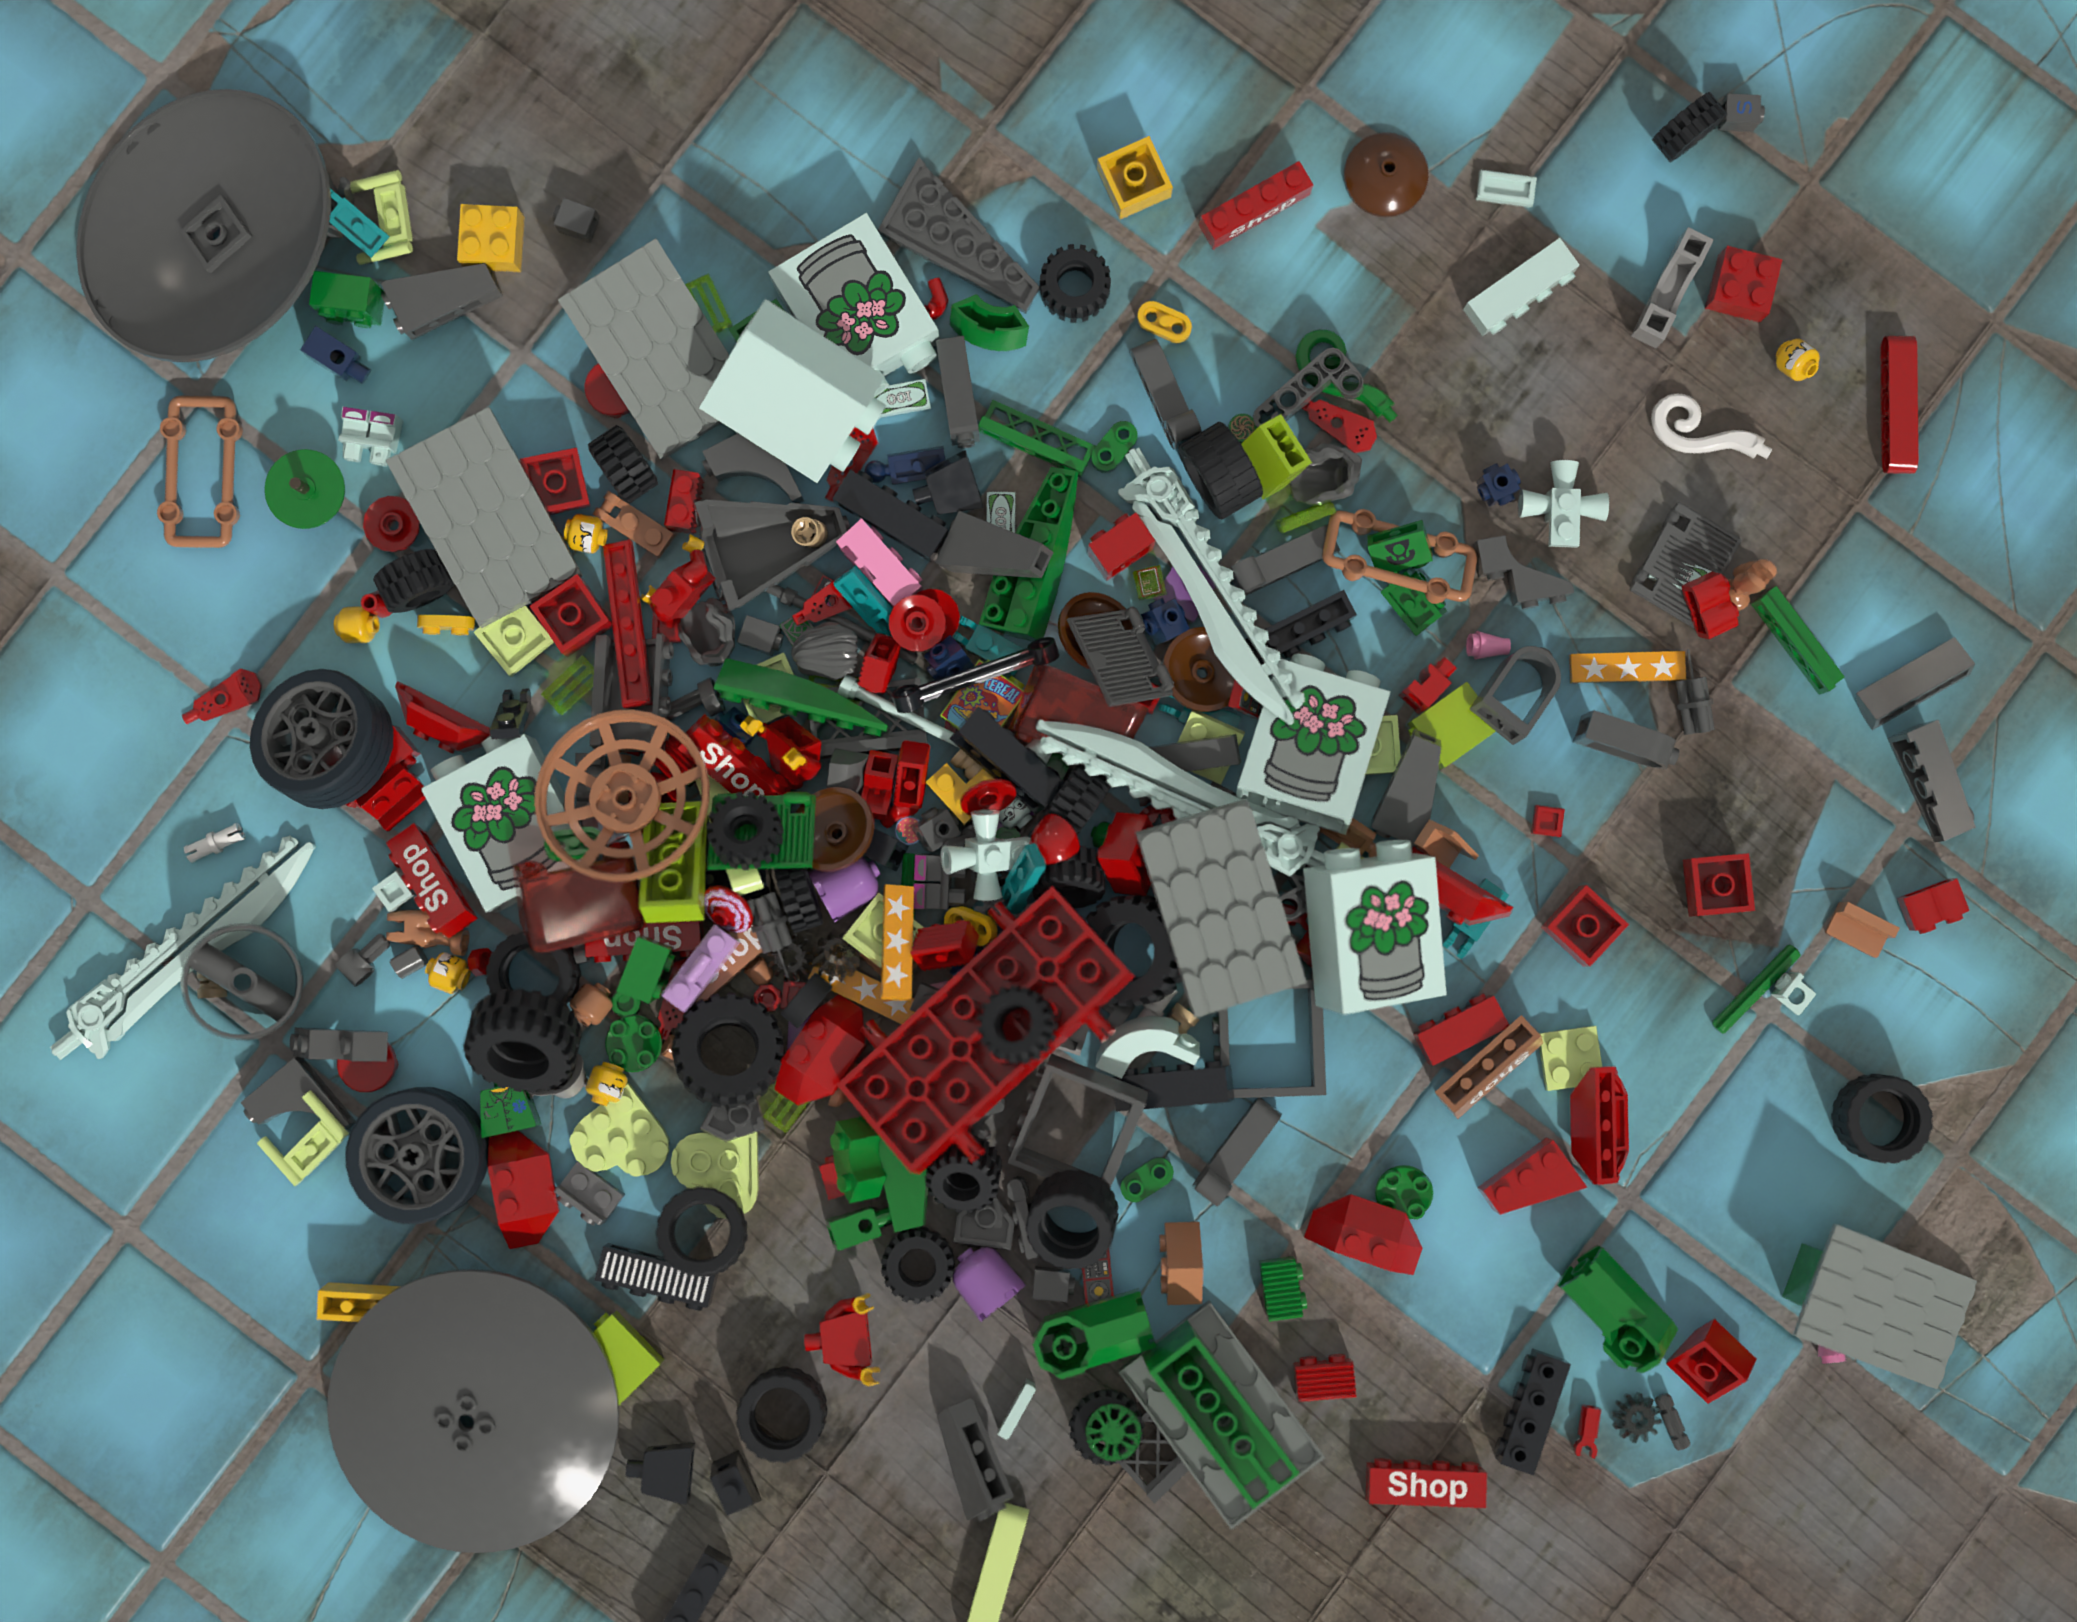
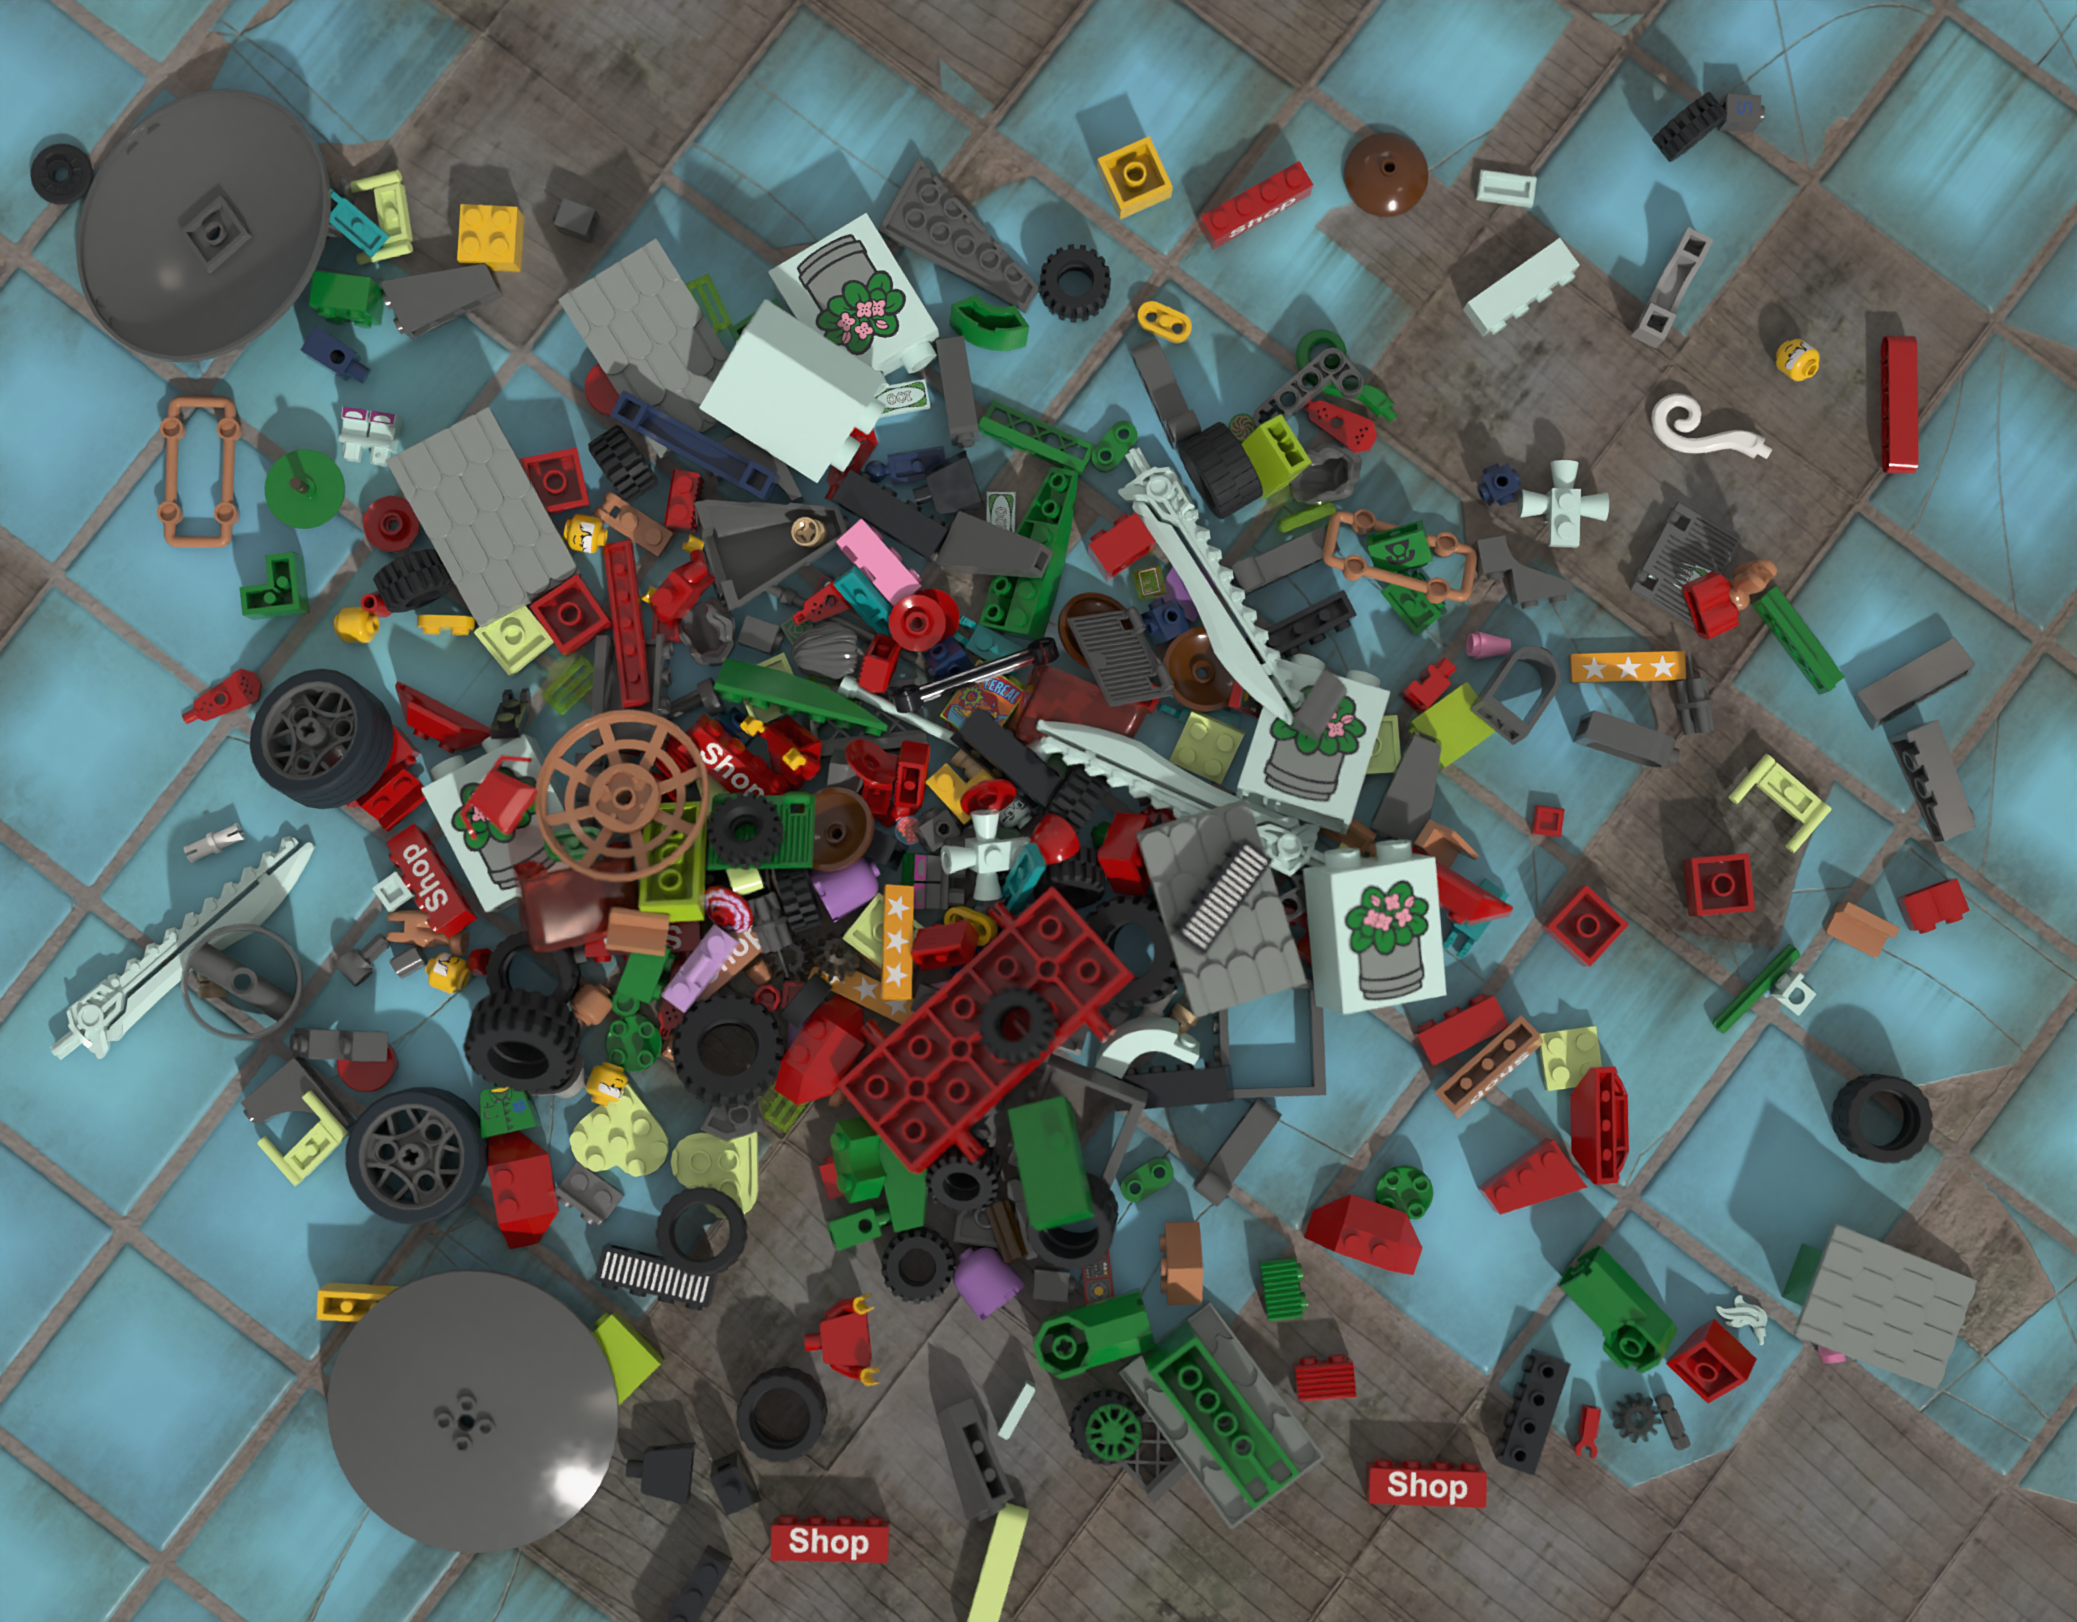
(78, 178): none -> black wheel
(283, 594): none -> green brick
(500, 799): none -> red piece
(637, 931): none -> nougat panel
(694, 446): none -> dark blue arch
(830, 1540): none -> red brick
(870, 762): none -> red dish
(939, 298): red arm -> none
(1006, 1231): none -> dark brown axle
(1051, 1163): none -> green brick
(1201, 753): dark grey tile -> none
(1221, 896): none -> black brick
(1320, 706): none -> dark grey brick
(1743, 284): red brick -> none
(1745, 1314): none -> light aqua piece
(1788, 794): none -> yellowish green plate

